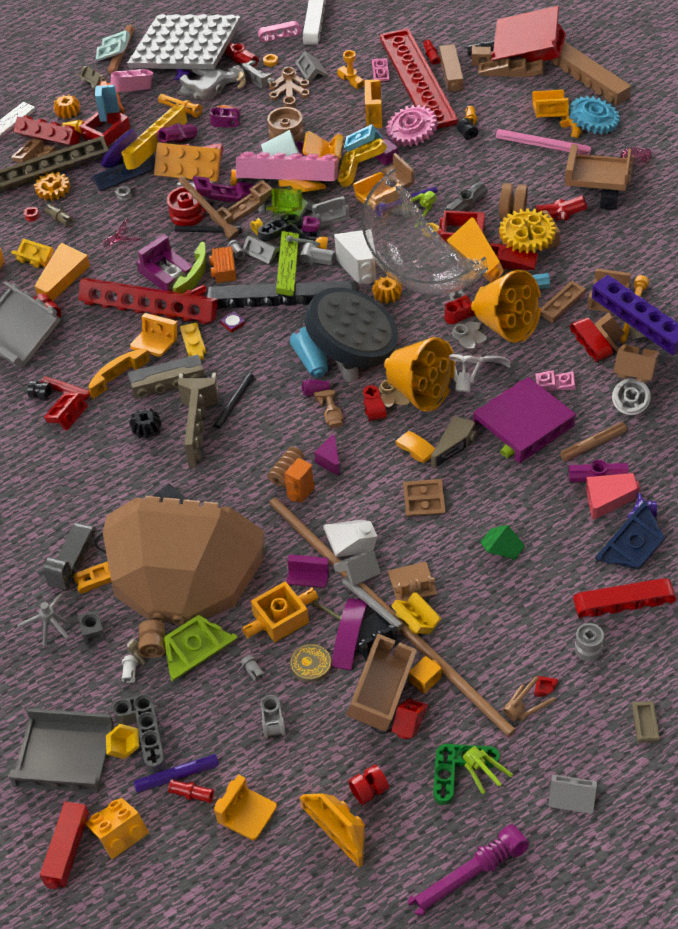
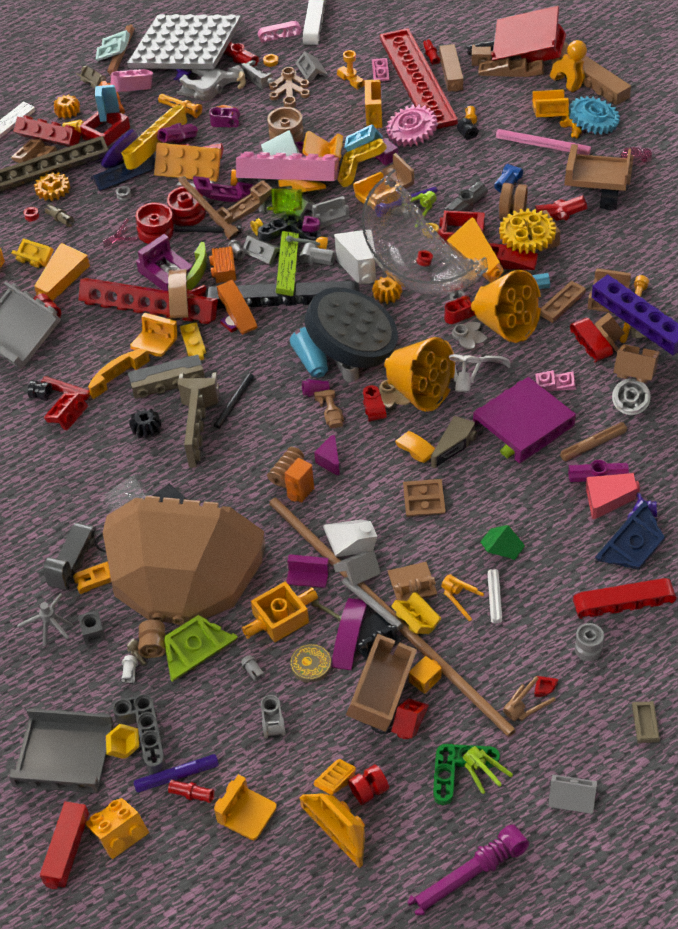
(123, 493): none -> clear tile
(154, 221): none -> red wheel
(178, 293): none -> medium nougat slope
(236, 307): none -> orange slope
(335, 777): none -> light orange slope
(424, 258): none -> red bush
(454, 586): none -> light orange plant
(494, 596): none -> white axle
(509, 175): none -> blue piece
(571, 66): none -> light orange piece

